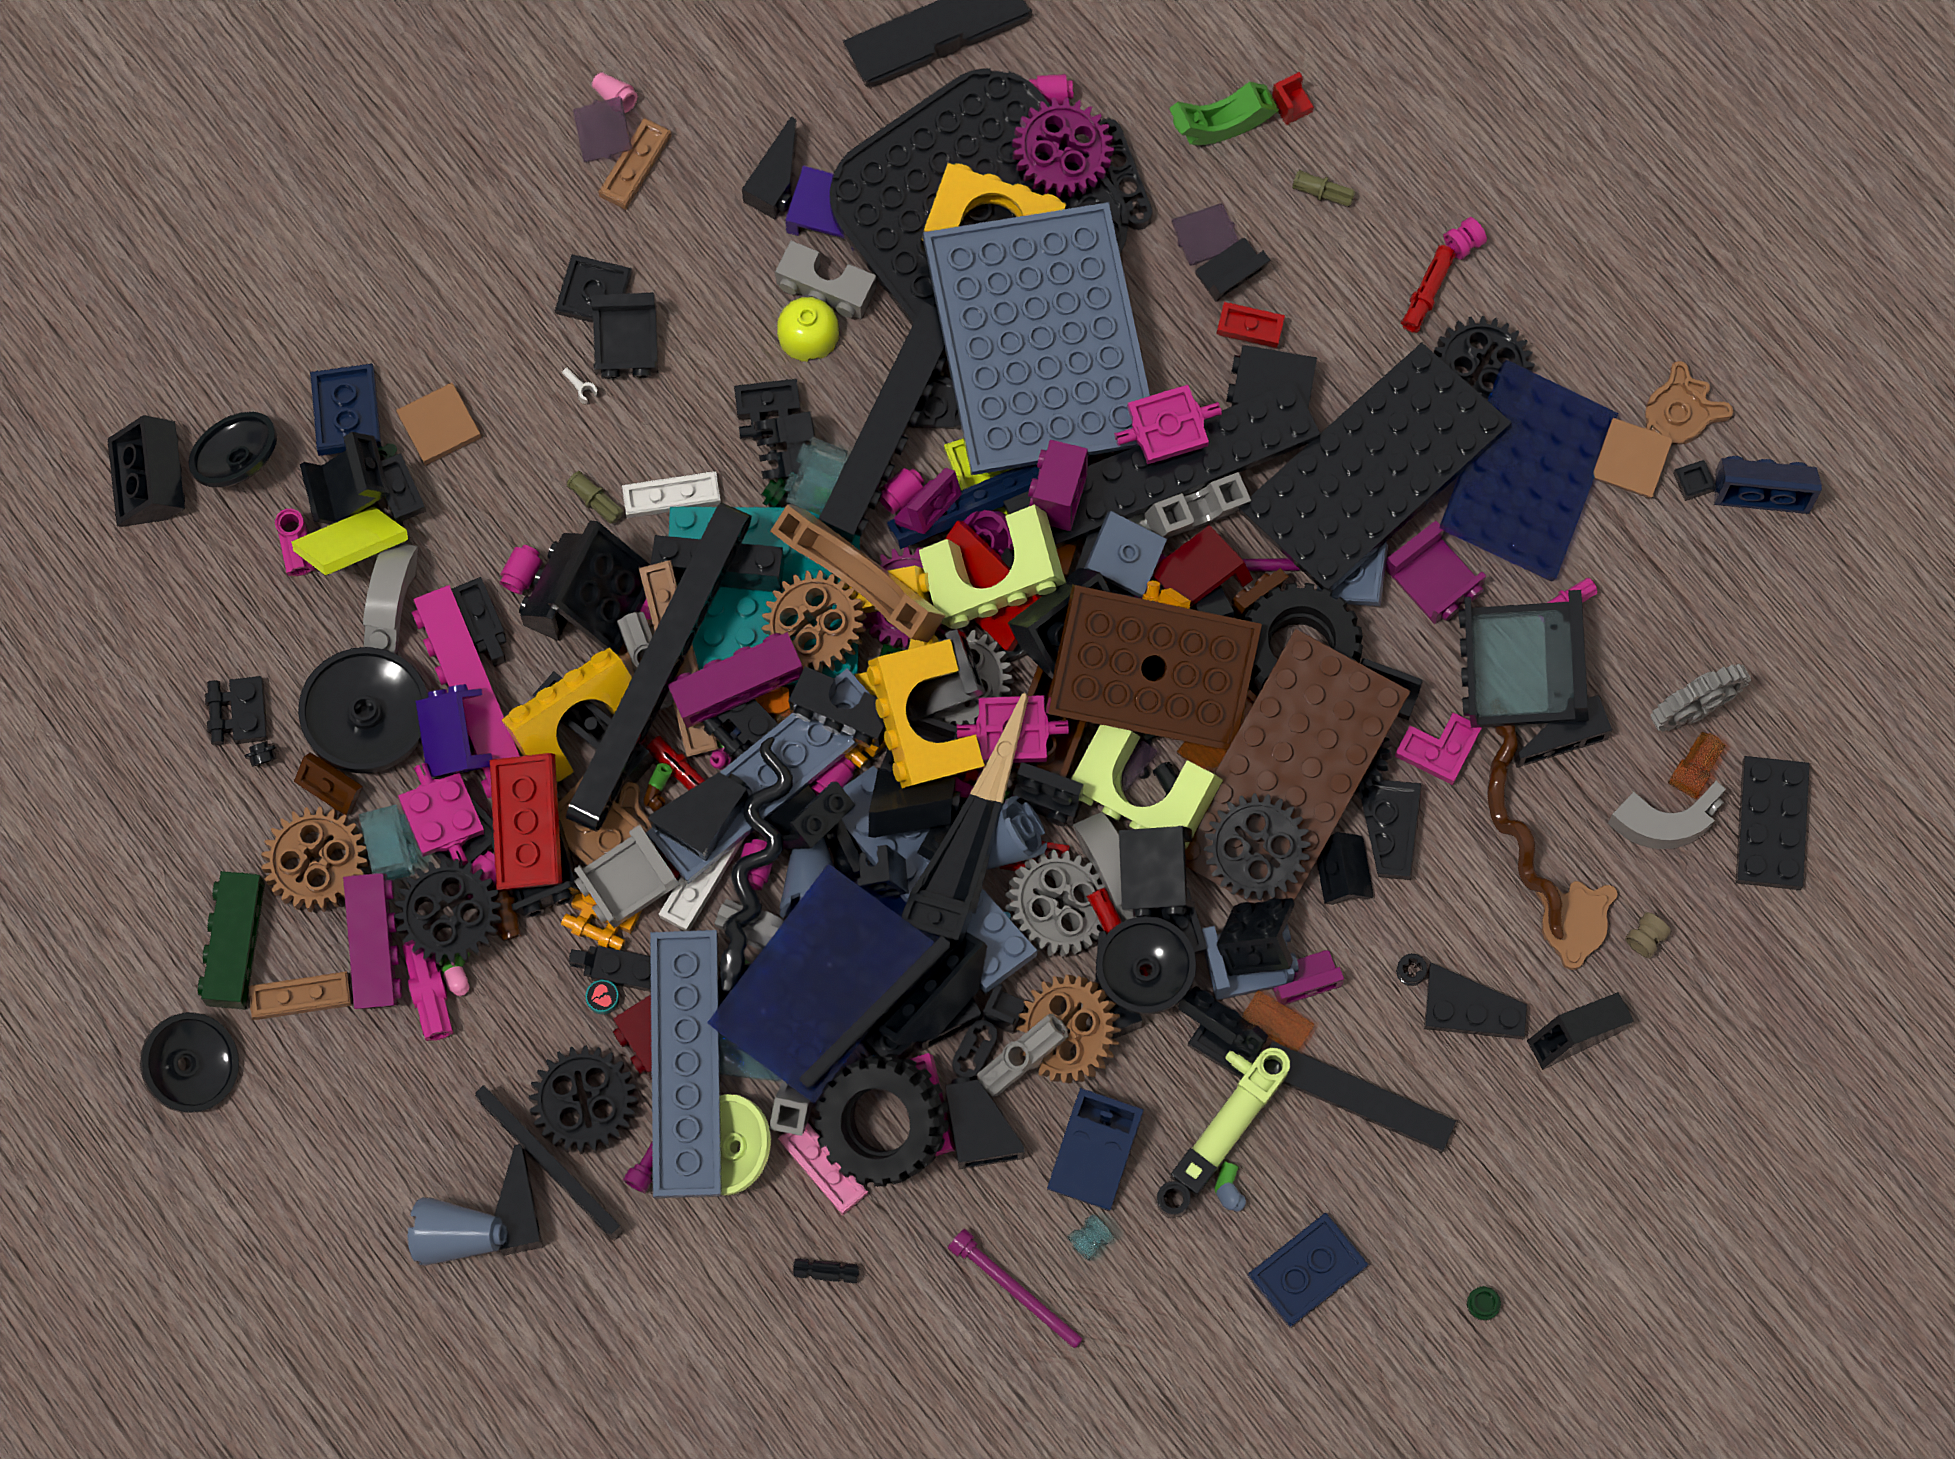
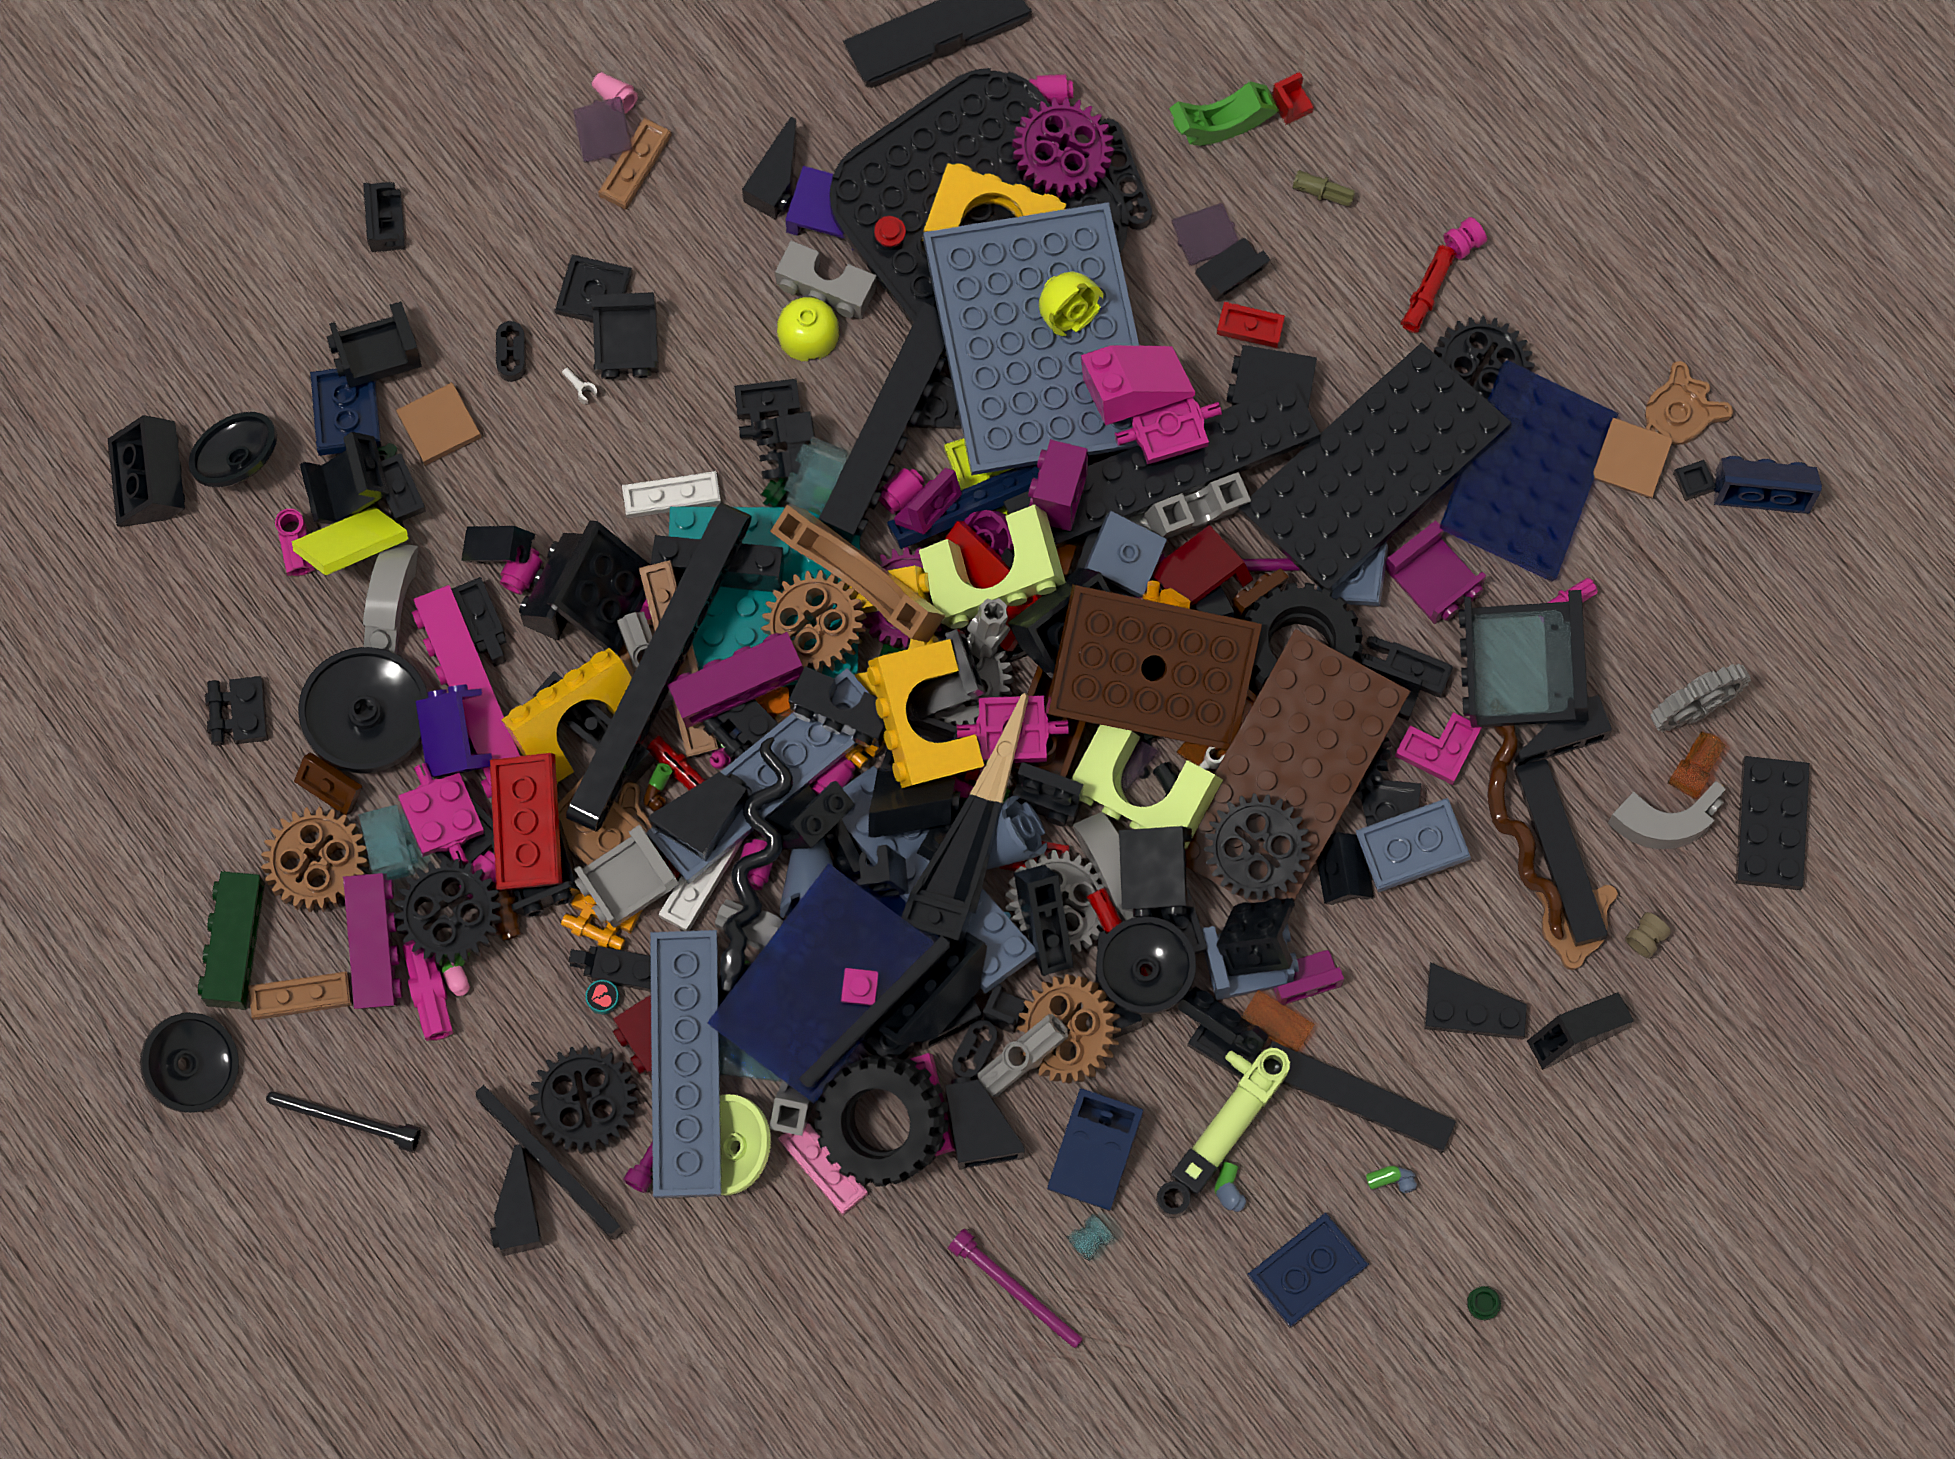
(261, 753): black plate -> none
(375, 348): none -> black panel
(384, 217): none -> black hinge
(405, 1136): none -> black piece
(451, 1232): sand blue cone -> none
(496, 544): none -> black hinge
(503, 351): none -> black beam
(594, 497): olive axle -> none
(826, 1270): black axle -> none
(859, 987): none -> dark pink plate
(889, 231): none -> red plate
(988, 628): none -> light grey piece
(1044, 917): none -> black slope
(1069, 302): none -> neon yellow cylinder
(1134, 380): none -> dark pink slope
(1208, 762): none -> white hand
(1392, 1174): none -> arm
(1402, 964): black bush -> none
(1409, 661): none -> black hinge
(1413, 845): none -> sand blue tile
(1561, 852): none -> black tile

